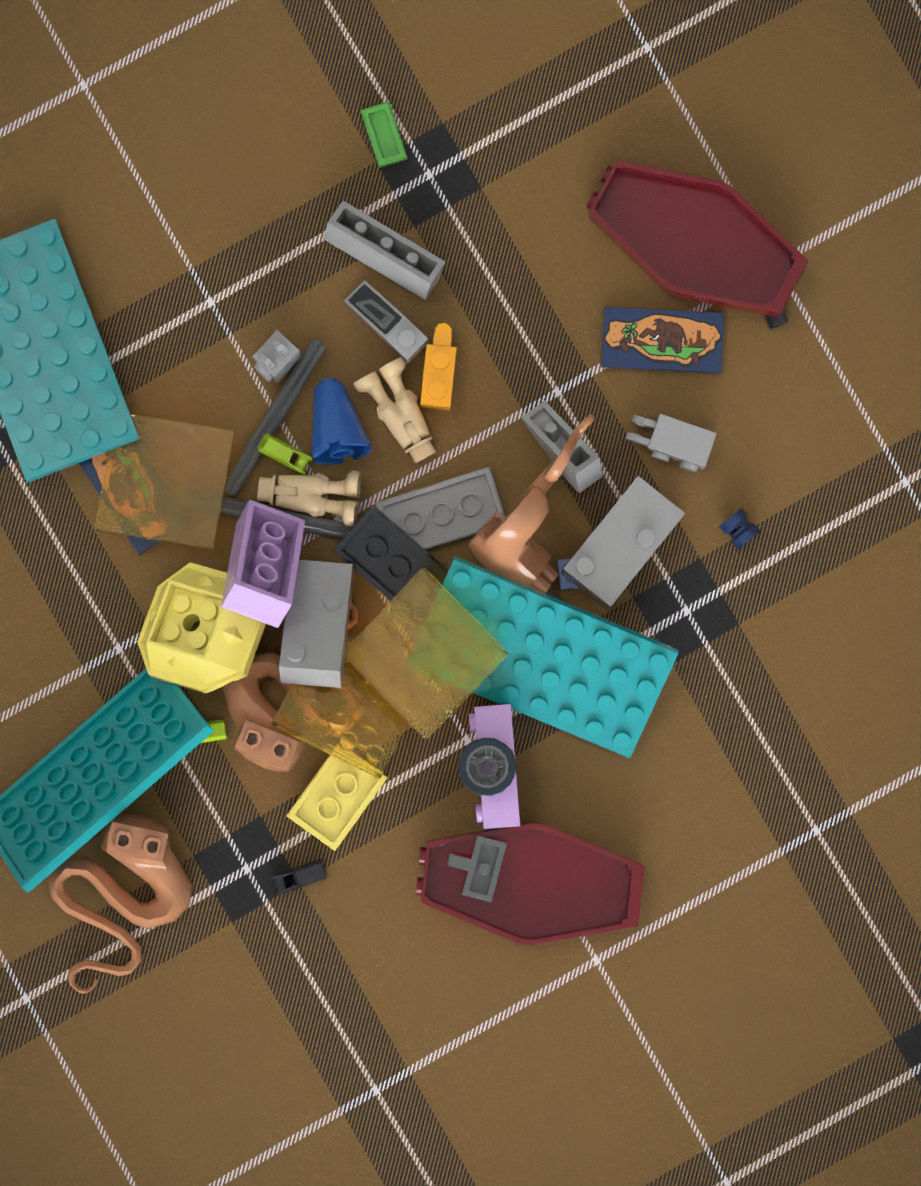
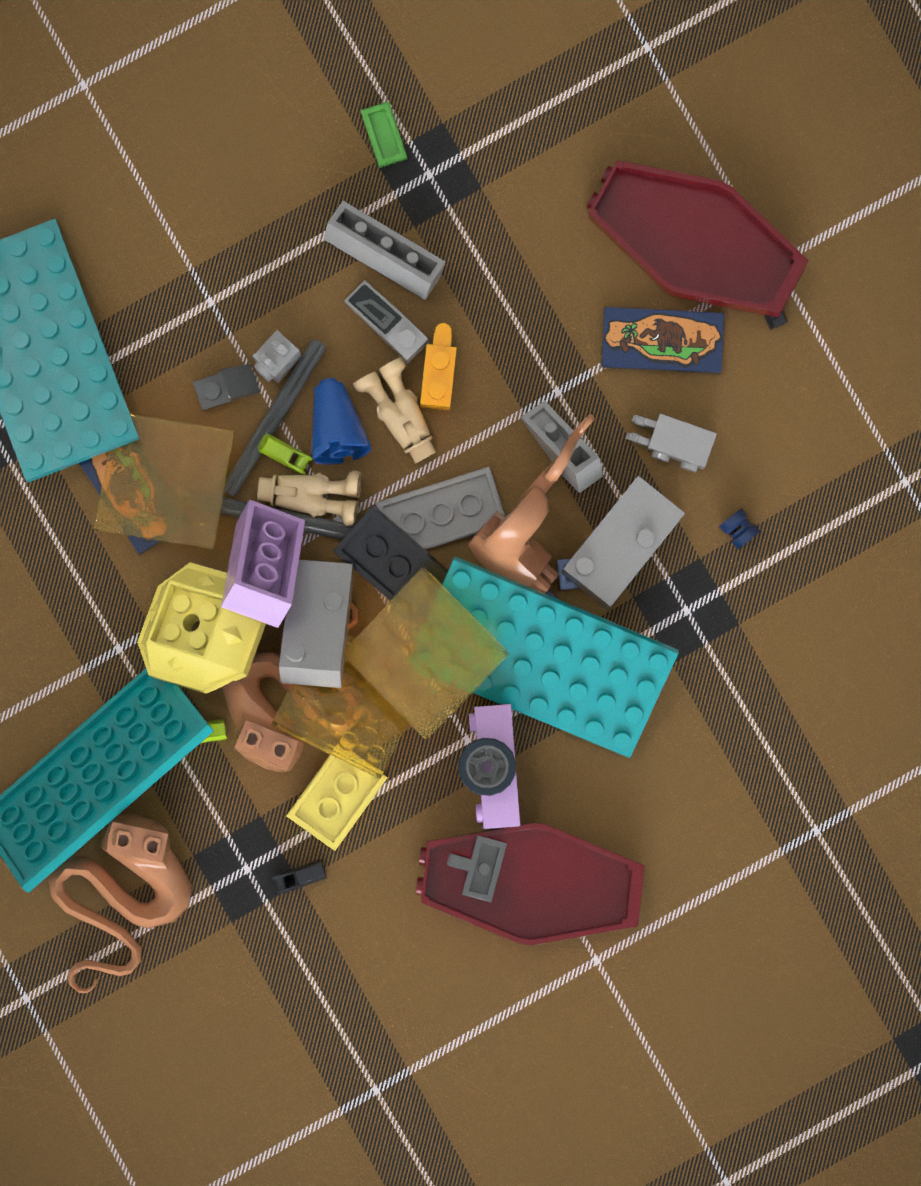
(226, 386): none -> dark grey slope

